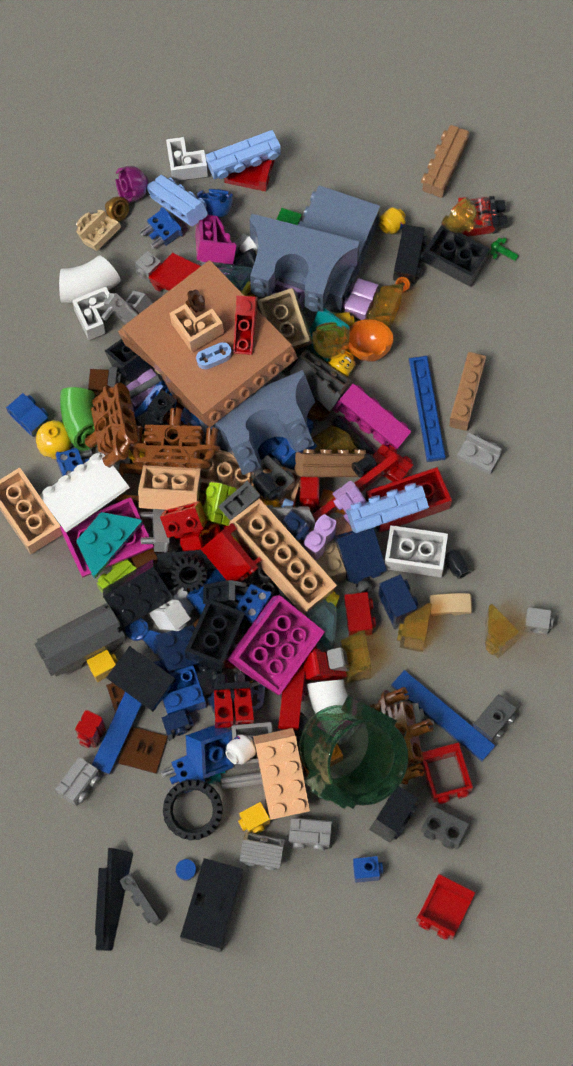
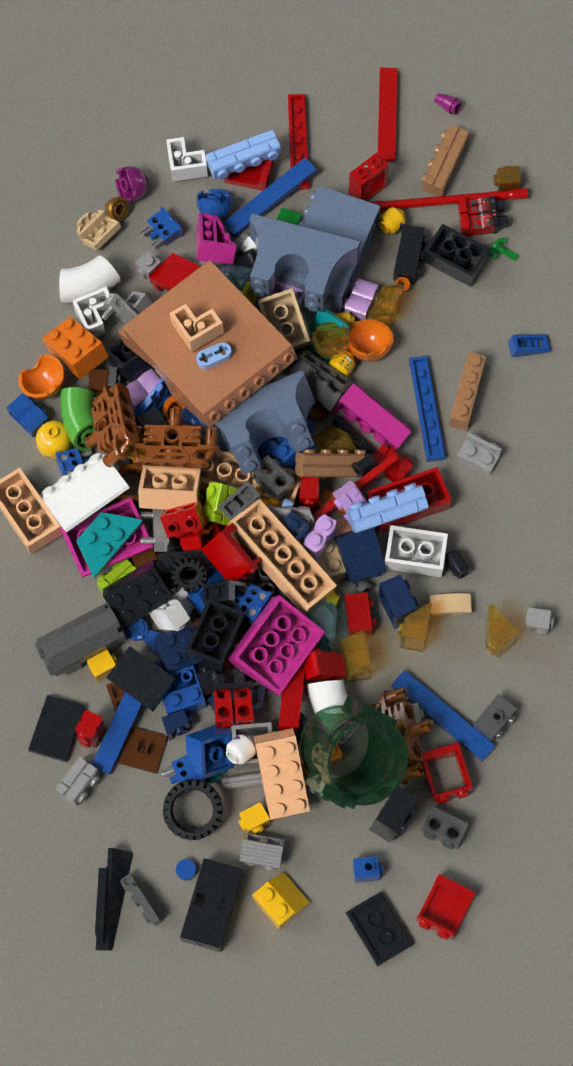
(43, 379): none -> orange cylinder
(56, 728): none -> black tile
(75, 347): none -> orange brick
(146, 385): dark grey bar -> none
(160, 407): black brick -> none
(177, 200): light blue brick -> none
(195, 300): reddish brown plant -> none
(245, 324): red slope -> none
(266, 486): black brick -> none
(270, 196): none -> blue tile
(280, 900): none -> yellow slope
(297, 132): none -> red tile
(310, 834): light grey brick -> none
(338, 659): light grey slope -> none
(370, 180): none -> red window
(379, 929): none -> black tile
(387, 114): none -> red tile
(448, 103): none -> magenta cone
(461, 217): clear yellow cylinder -> none
(507, 178): none -> pearl gold brick
(513, 194): none -> red piece
(517, 348): none -> blue slope

